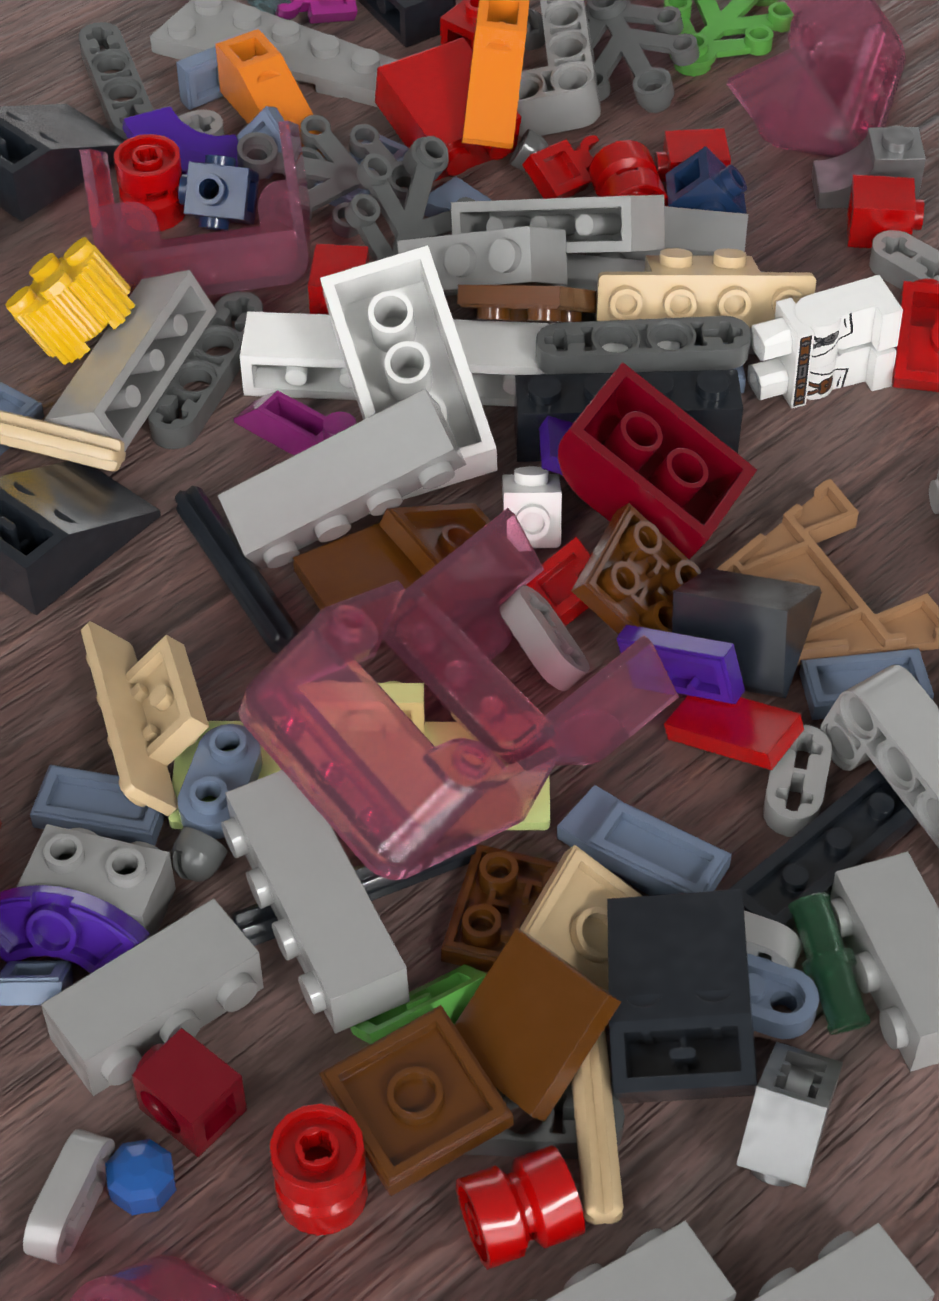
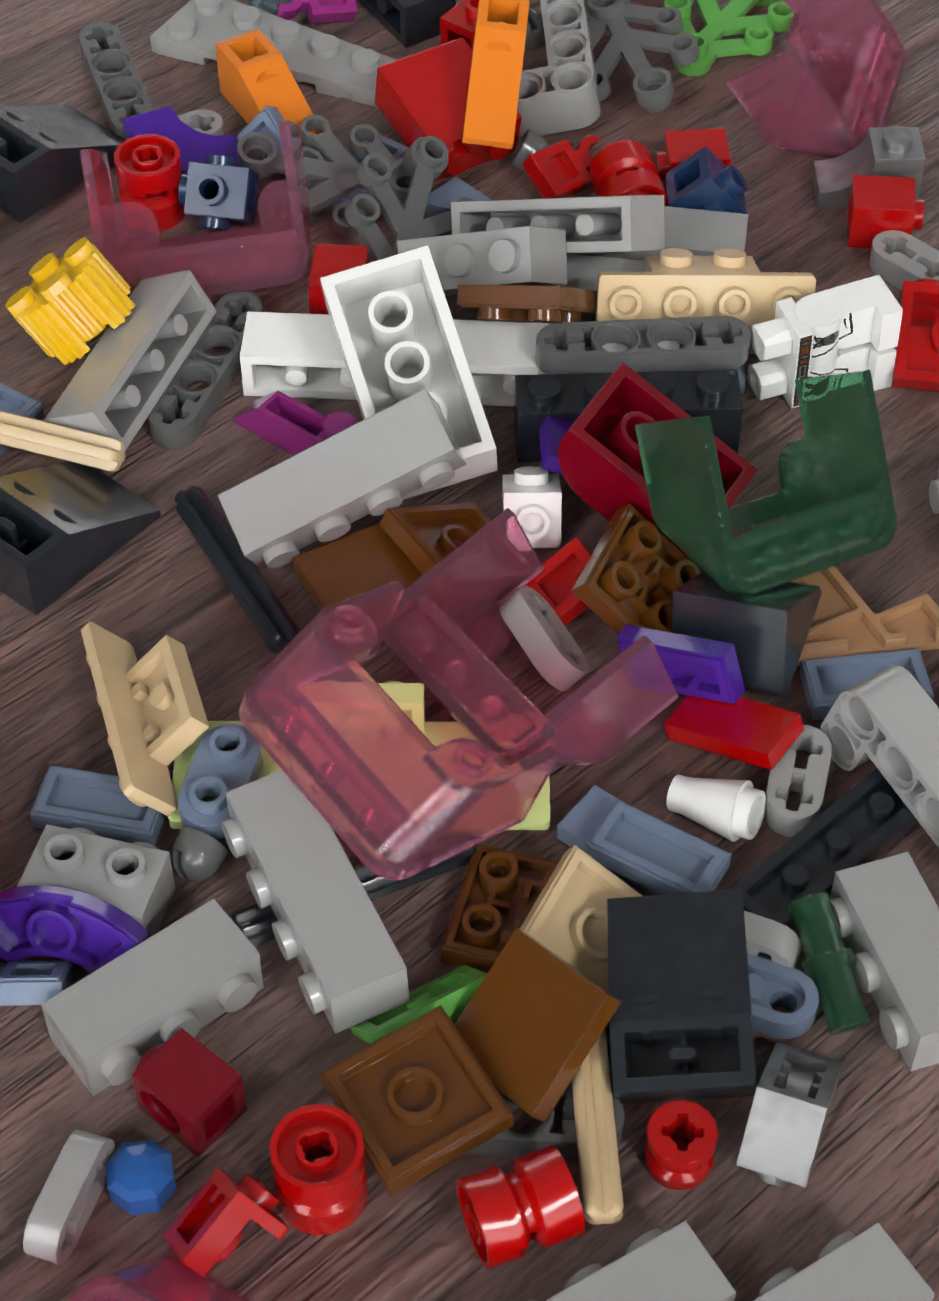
(198, 78): sand blue tile -> none
(216, 1218): none -> red bracket
(676, 1162): none -> red wheel
(720, 805): none -> white cone
(831, 500): none -> clear green windscreen

